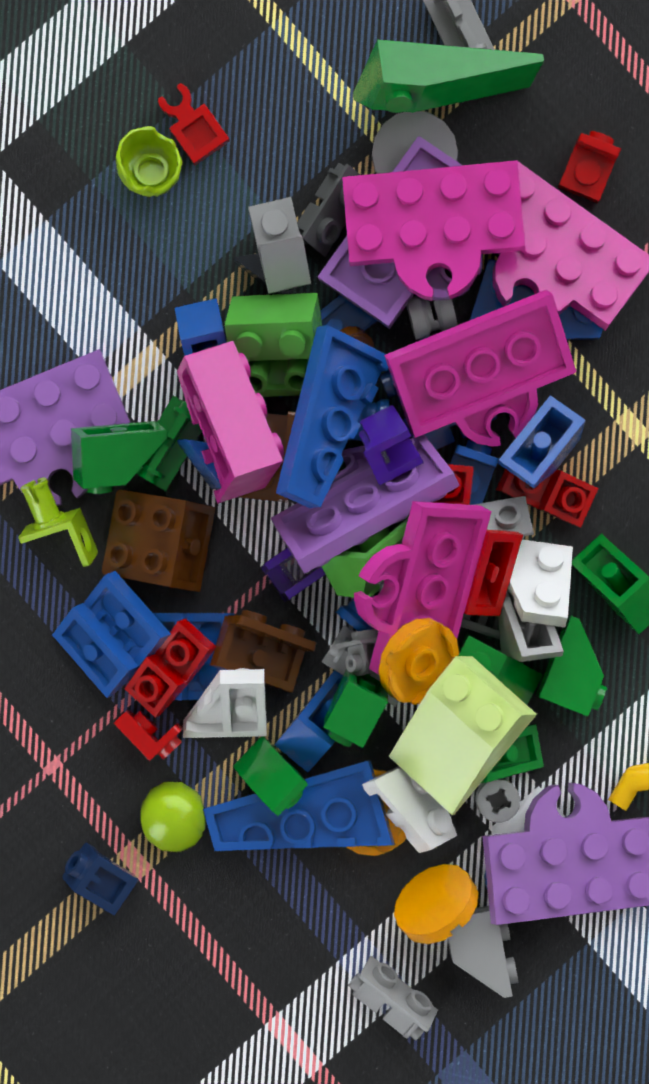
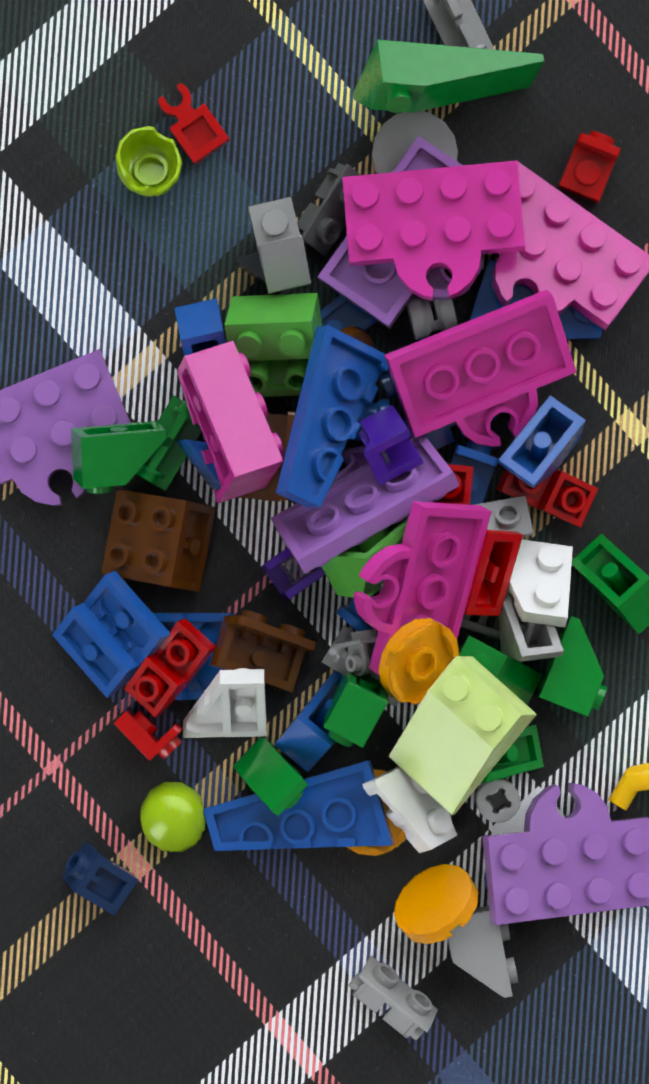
(50, 520): lime bracket -> none

